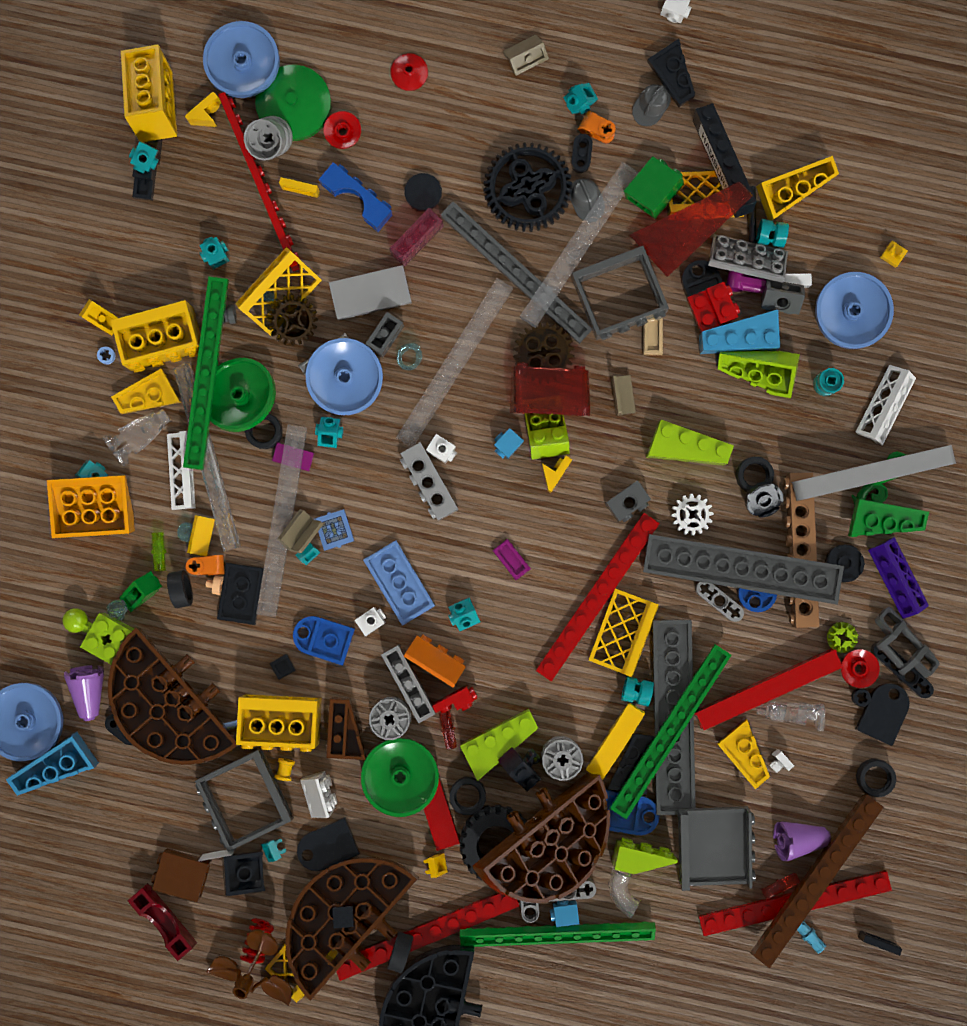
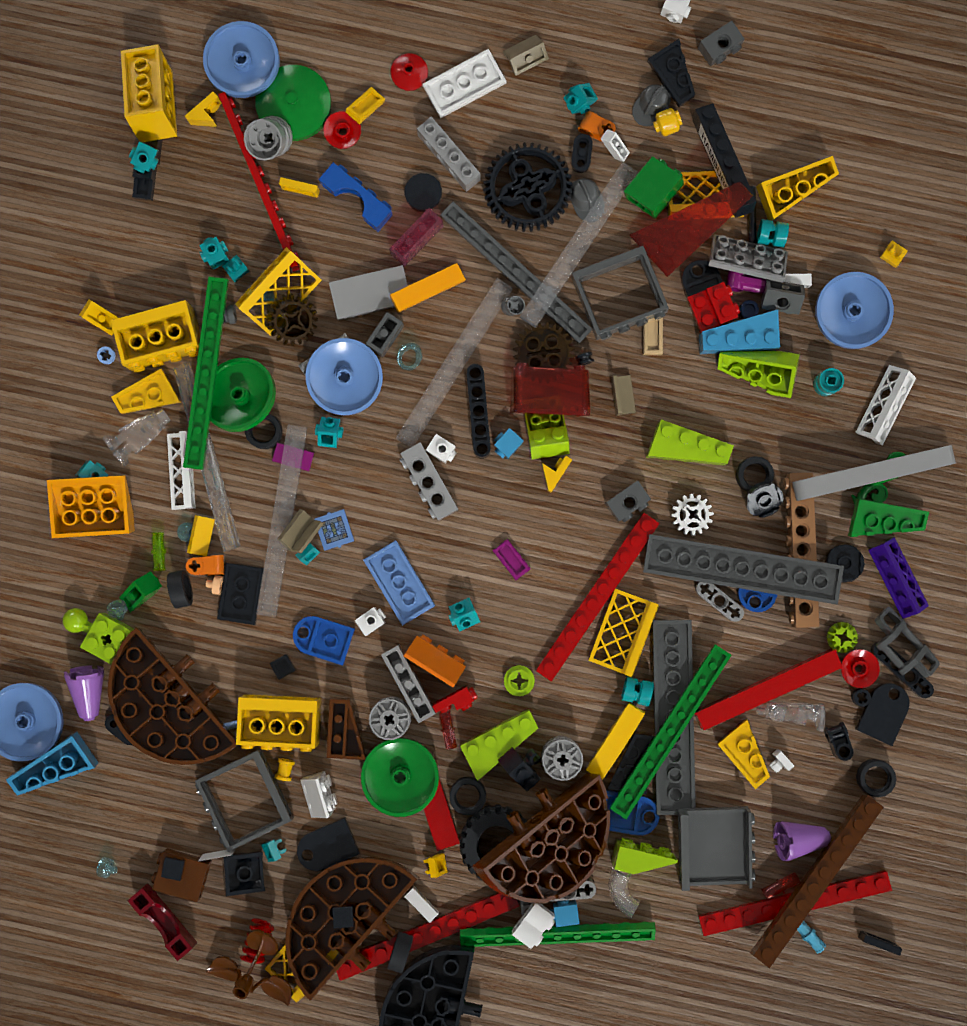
(105, 868): none -> clear light blue tile
(173, 868): none -> black tile
(235, 268): none -> teal tile
(365, 105): none -> yellow tile
(415, 897): none -> white piece
(427, 287): none -> light orange tile
(448, 154): none -> light grey brick
(464, 83): none -> white tile
(478, 402): none -> black beam
(515, 302): none -> dark grey wheel
(525, 687): none -> lime gear
(533, 924): none -> white brick
(584, 359): none -> black bush
(615, 145): none -> white piece
(667, 122): none -> yellow head
(726, 34): none -> dark grey brick
(748, 309): none -> dark blue tile
(838, 740): none -> black piece

